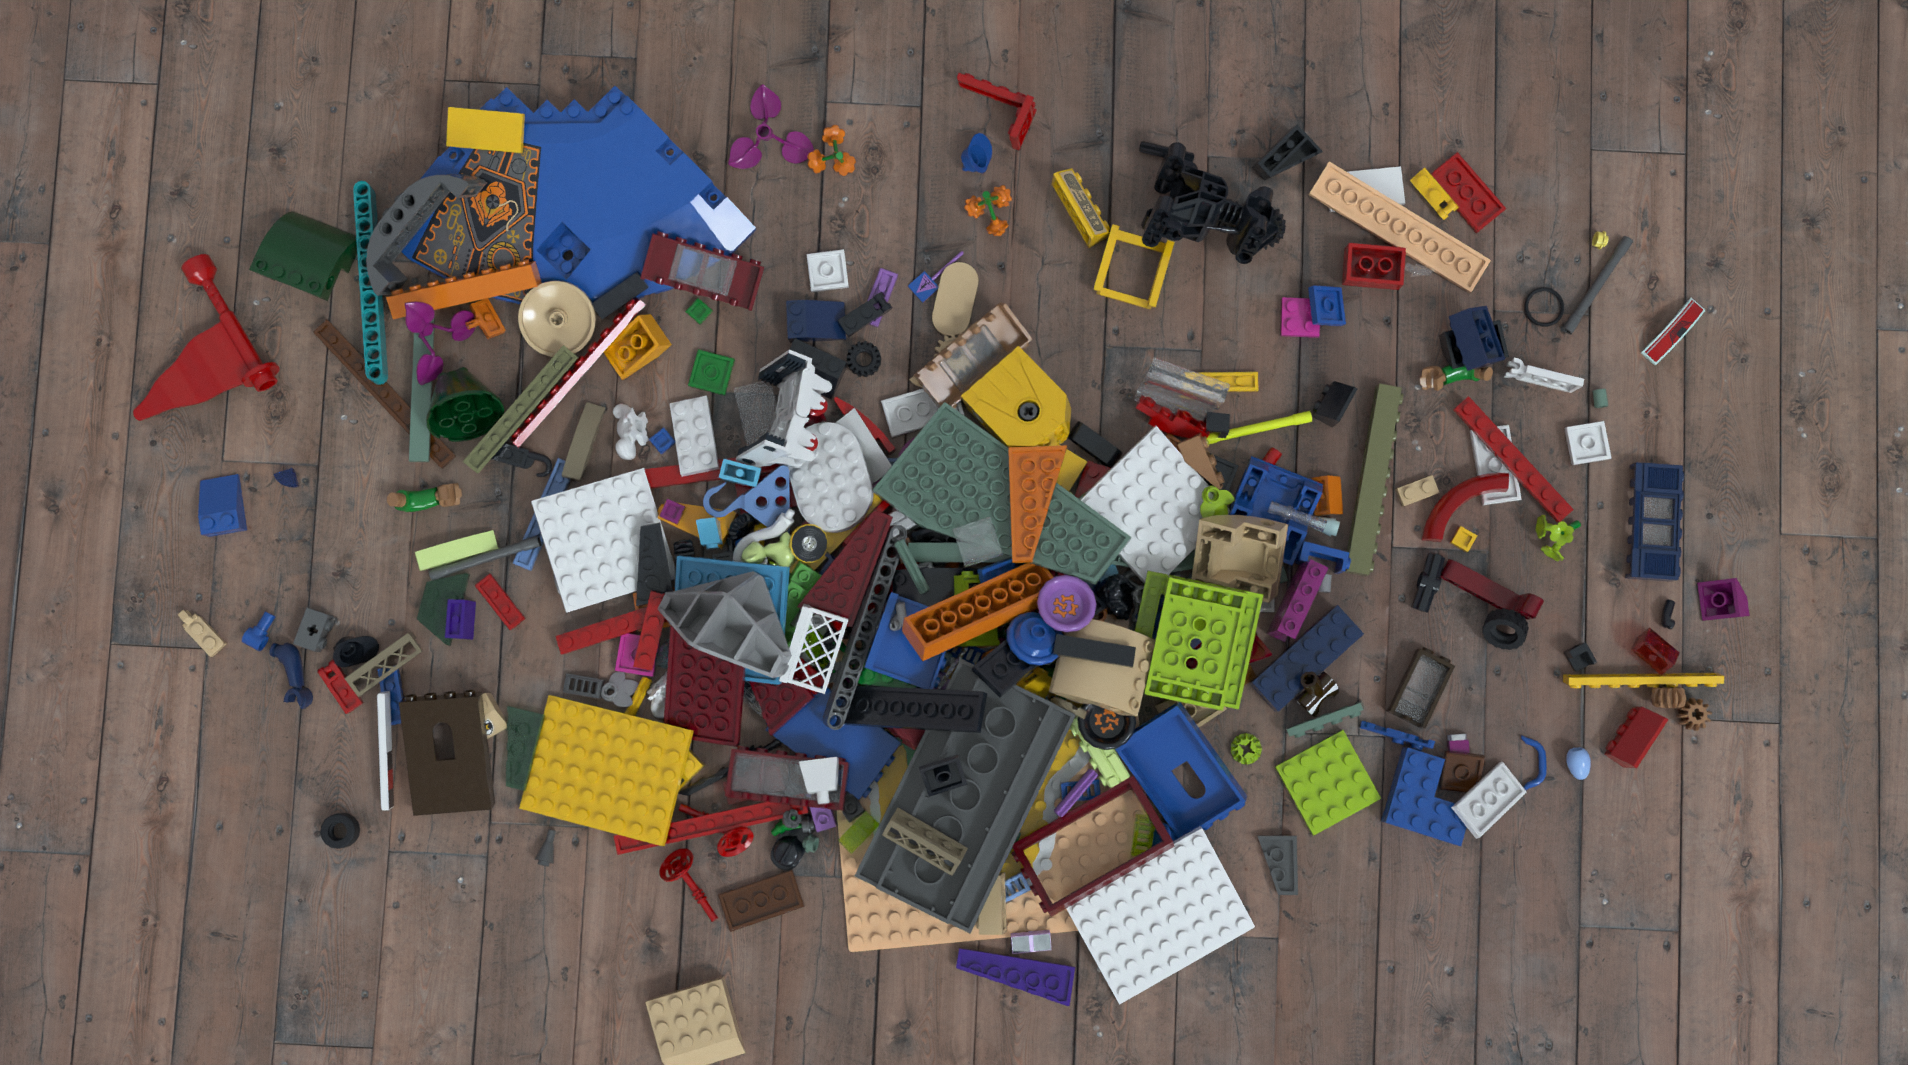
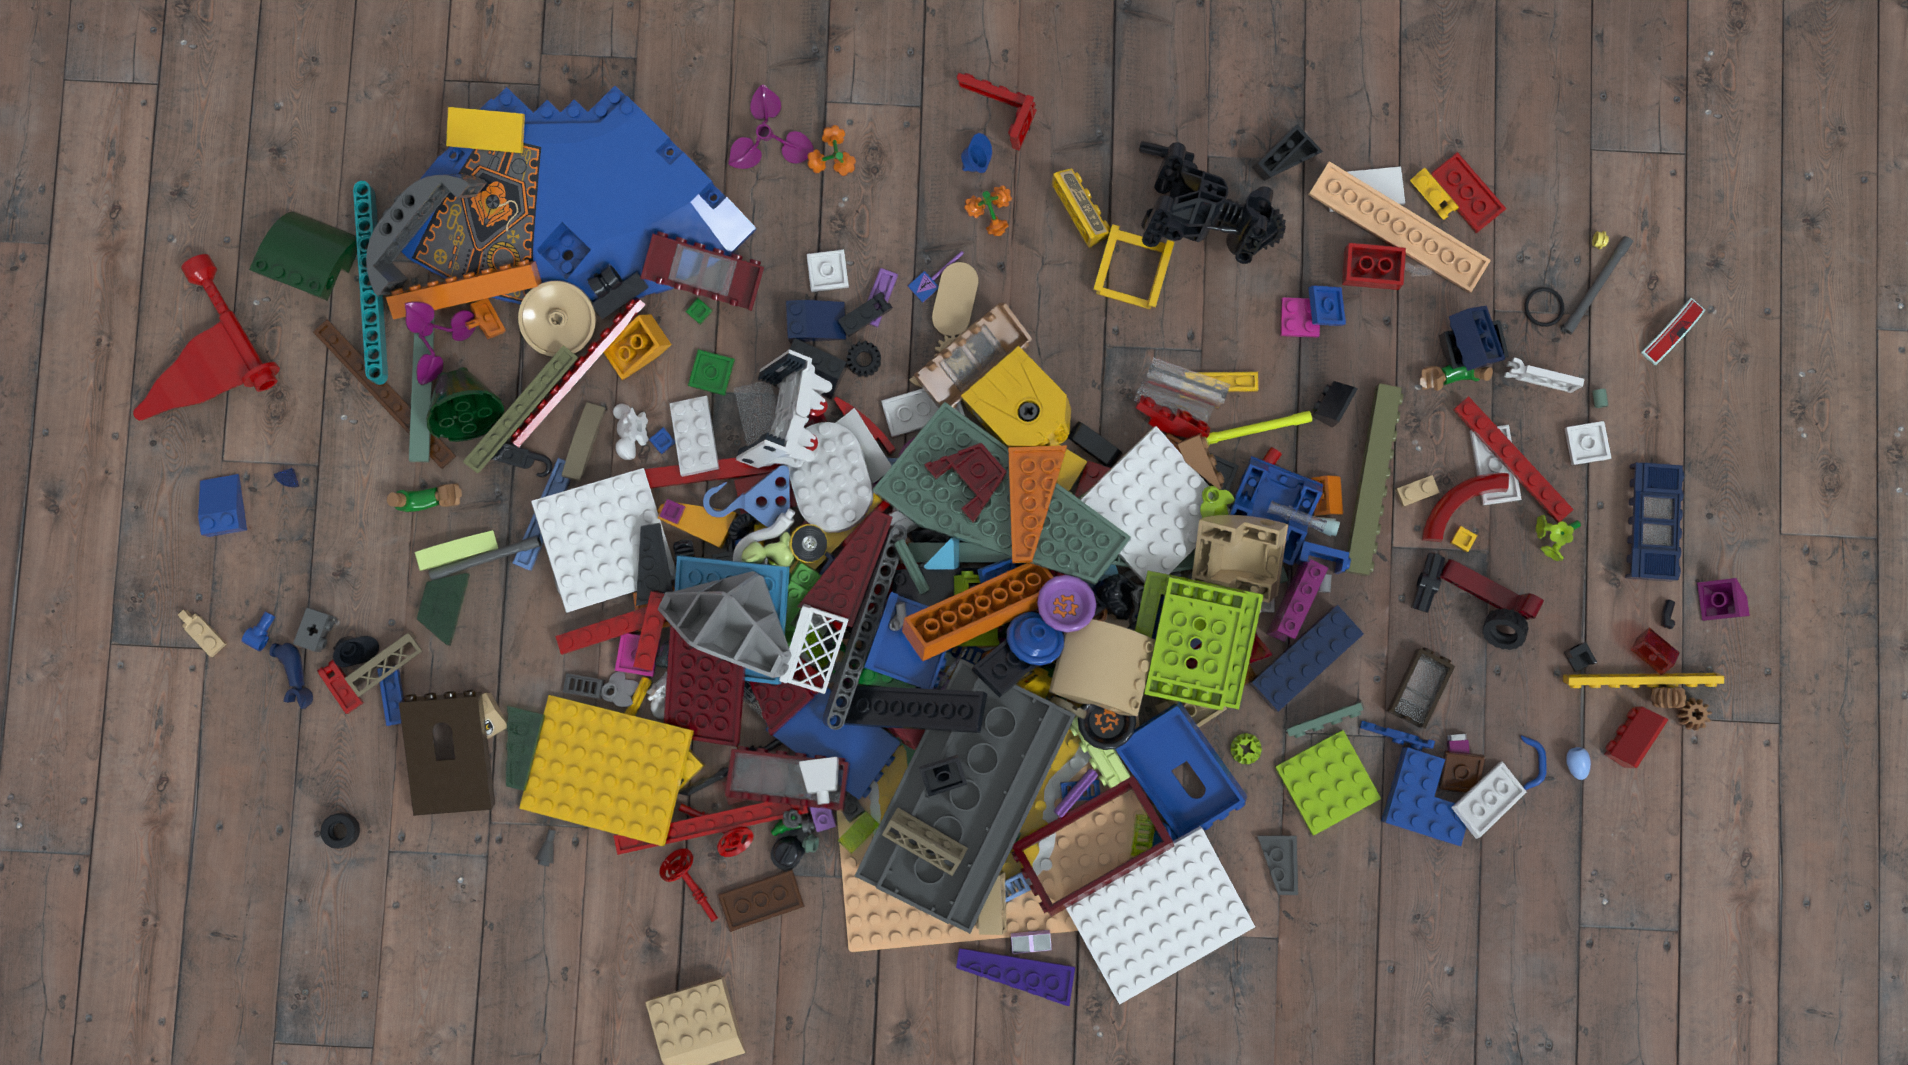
(385, 750): white tile -> none
(460, 619): dark purple panel -> none
(500, 601): red tile -> none
(605, 281): none -> black wheel
(709, 532): medium azure slope -> none
(739, 473): medium azure slope -> none
(946, 557): none -> medium azure slope
(977, 470): none -> dark red wing
(977, 541): clear plate -> none
(1094, 650): black tile -> none
(1217, 423): black panel -> none
(1316, 691): dark brown connector -> none

